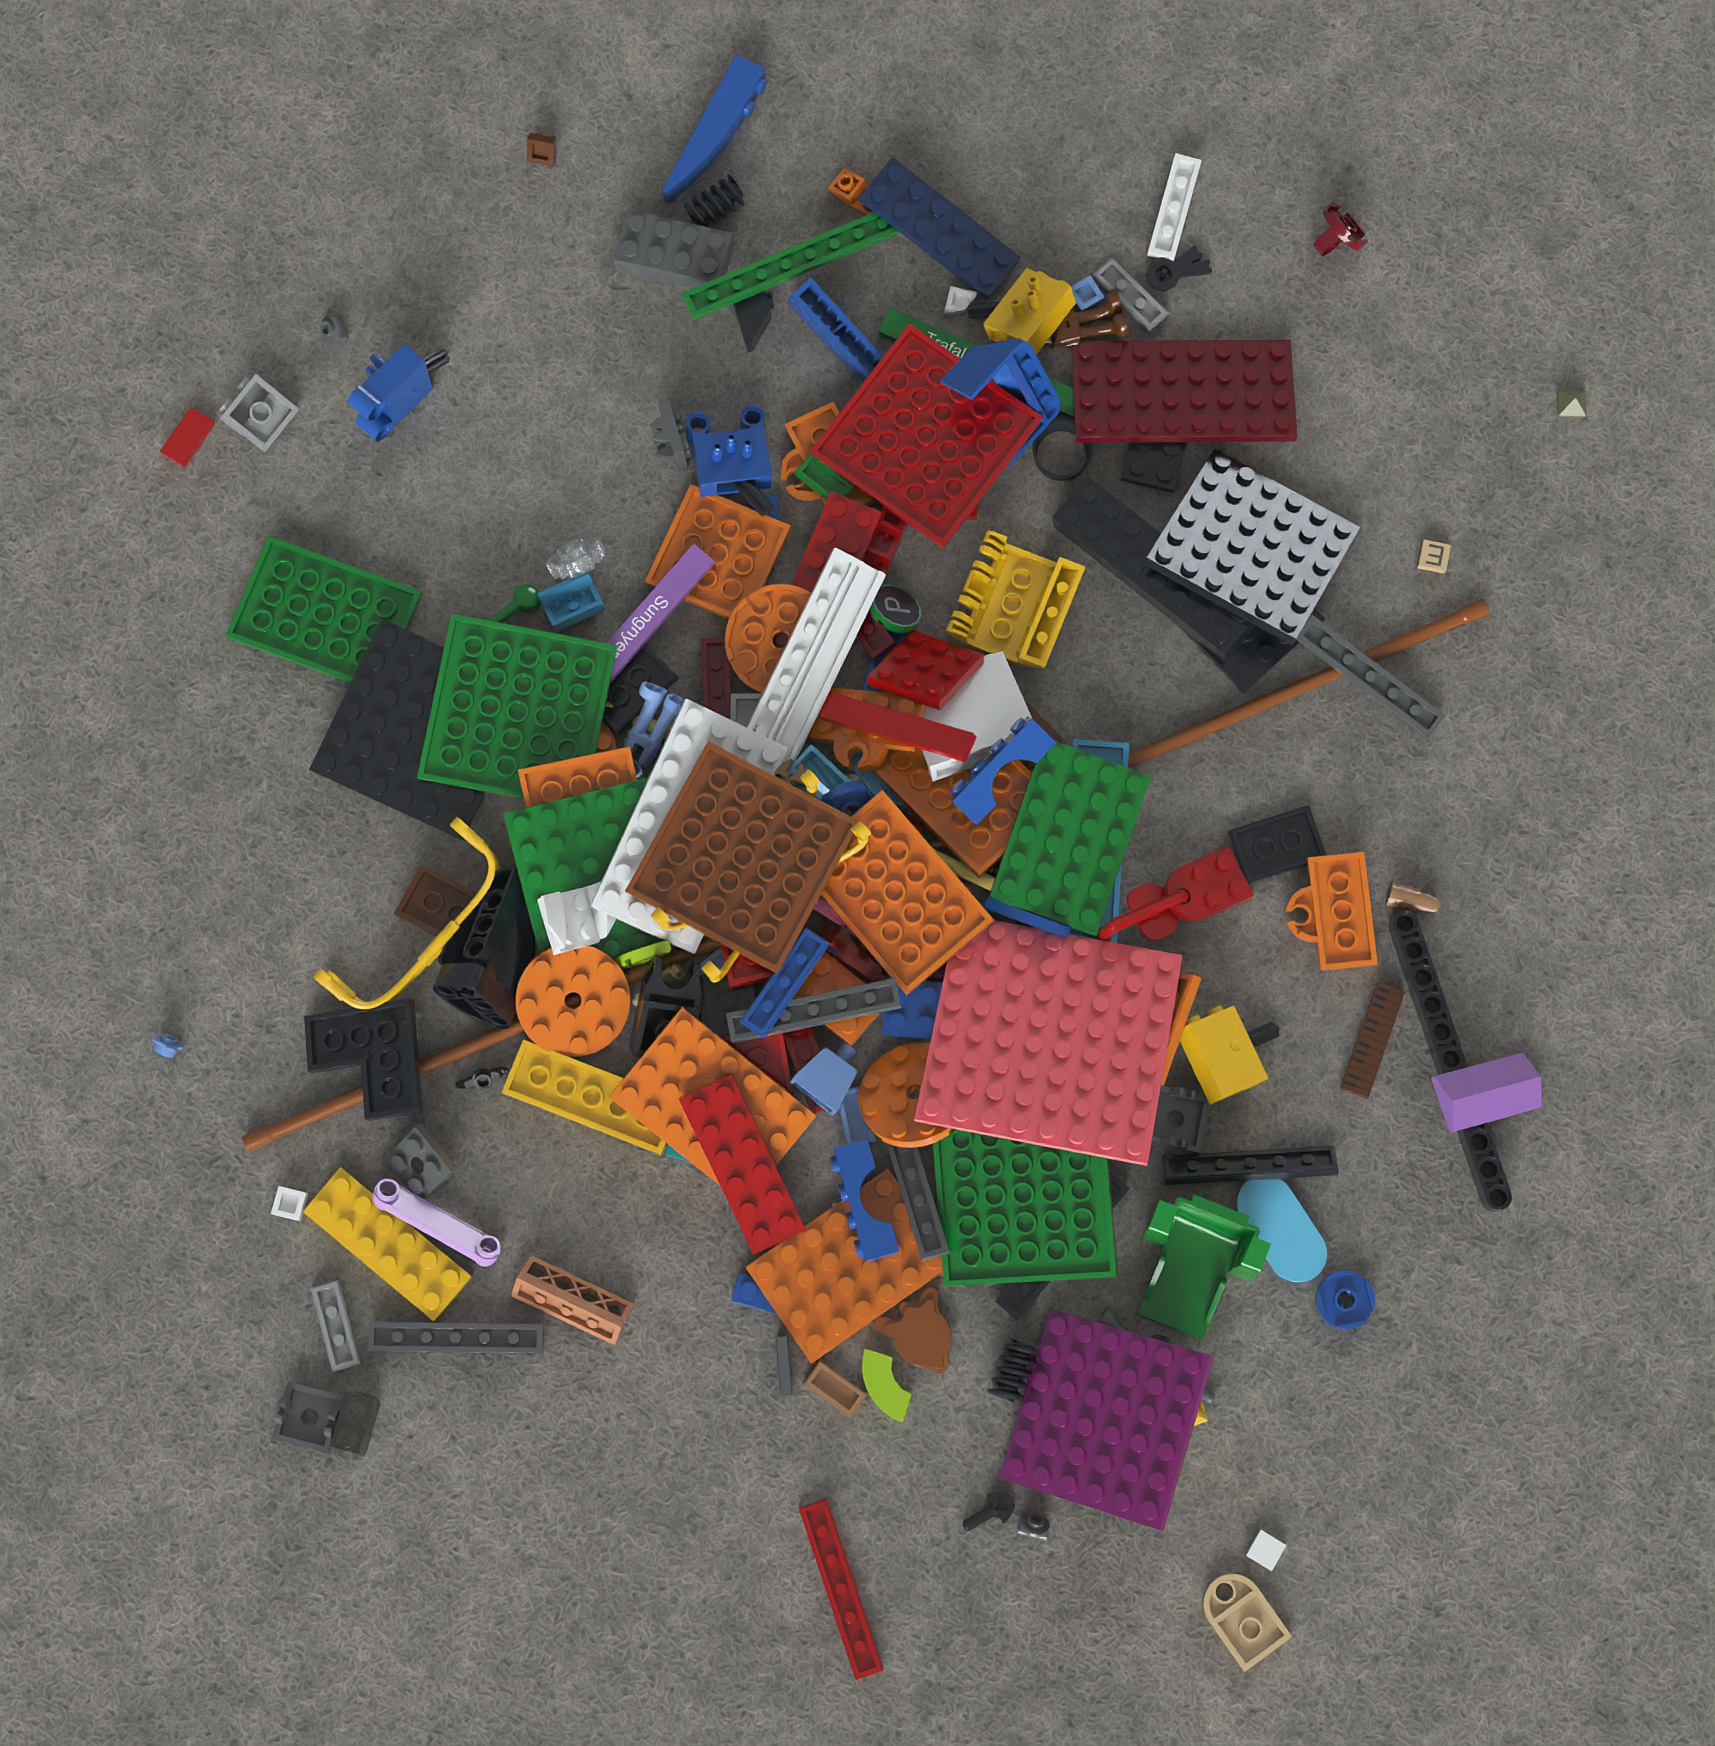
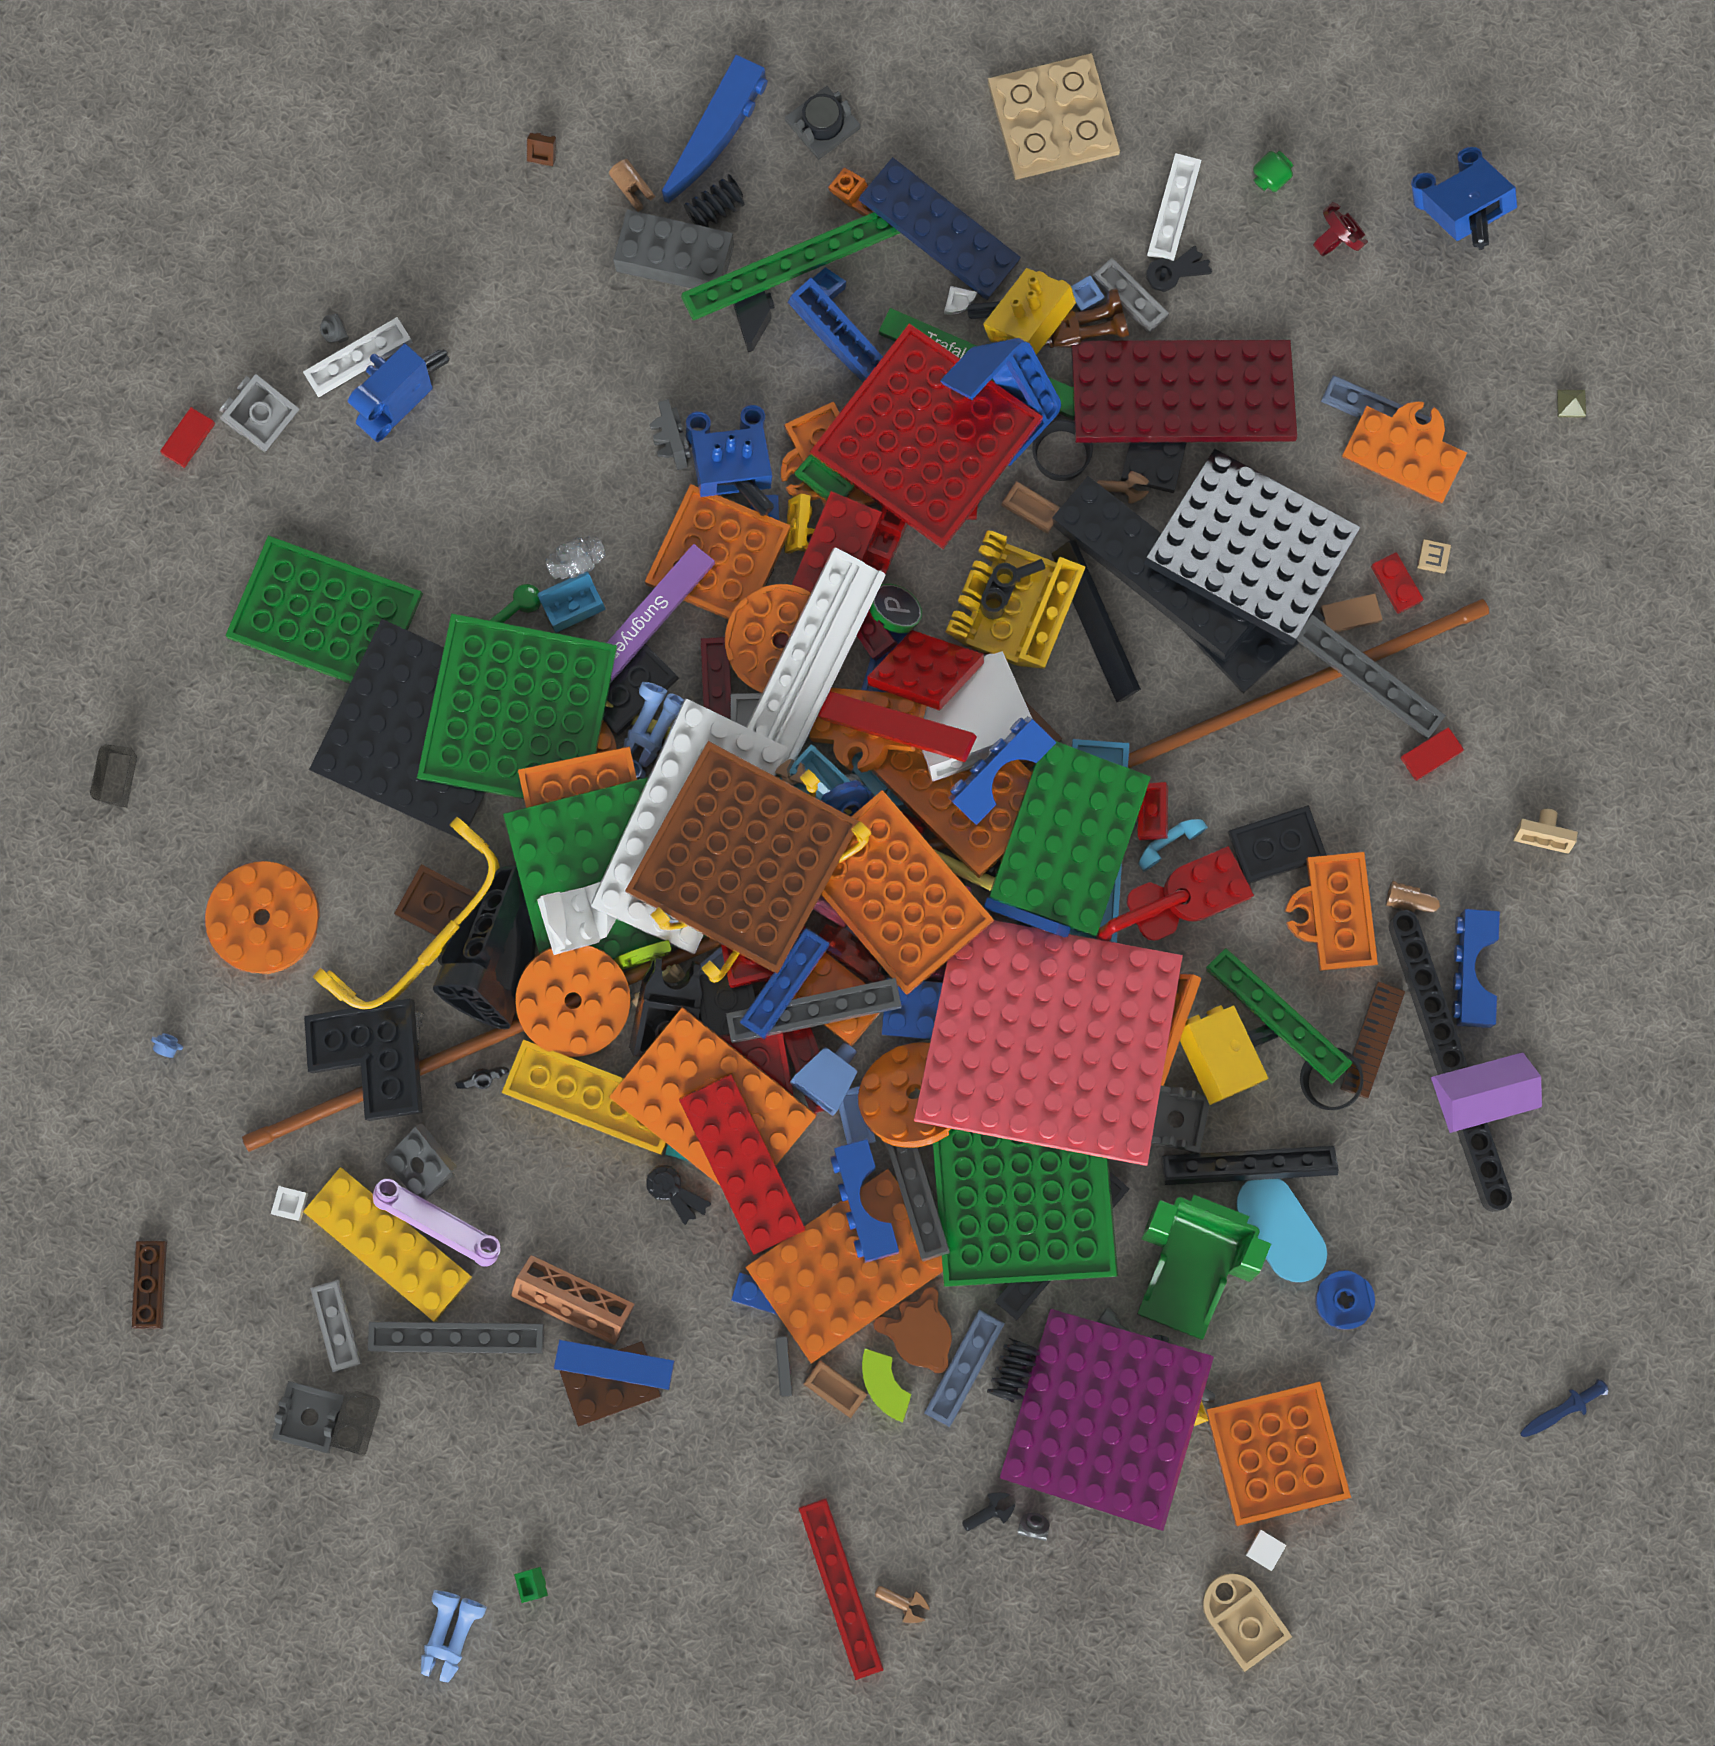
(100, 771): none -> clear smoke piece
(149, 1304): none -> reddish brown tile
(269, 946): none -> orange plate
(356, 357): none -> white plate
(468, 1612): none -> light blue piece
(531, 1584): none -> green plate
(601, 1397): none -> reddish brown plate
(614, 1364): none -> blue tile
(629, 182): none -> medium nougat hinge
(665, 1184): none -> black piece
(798, 516): none -> yellow plate
(821, 120): none -> piece
(830, 283): none -> blue plate
(903, 1603): none -> medium nougat bar
(964, 1368): none -> sand blue tile
(1003, 591): none -> black beam
(1030, 507): none -> medium nougat tile
(1053, 116): none -> tan piece
(1100, 629): none -> black tile
(1126, 486): none -> medium nougat bar
(1154, 813): none -> red plate
(1191, 828): none -> medium azure bar
(1273, 171): none -> green head
(1278, 1453): none -> orange plate
(1279, 1016): none -> green tile
(1304, 1082): none -> black tyre
(1352, 613): none -> medium nougat tile
(1354, 400): none -> sand blue tile
(1397, 582): none -> red plate
(1406, 450): none -> orange plate
(1432, 754): none -> red tile
(1467, 199): none -> blue piece
(1474, 1003): none -> blue arch
(1545, 833): none -> tan tile
(1574, 1403): none -> dark blue sword

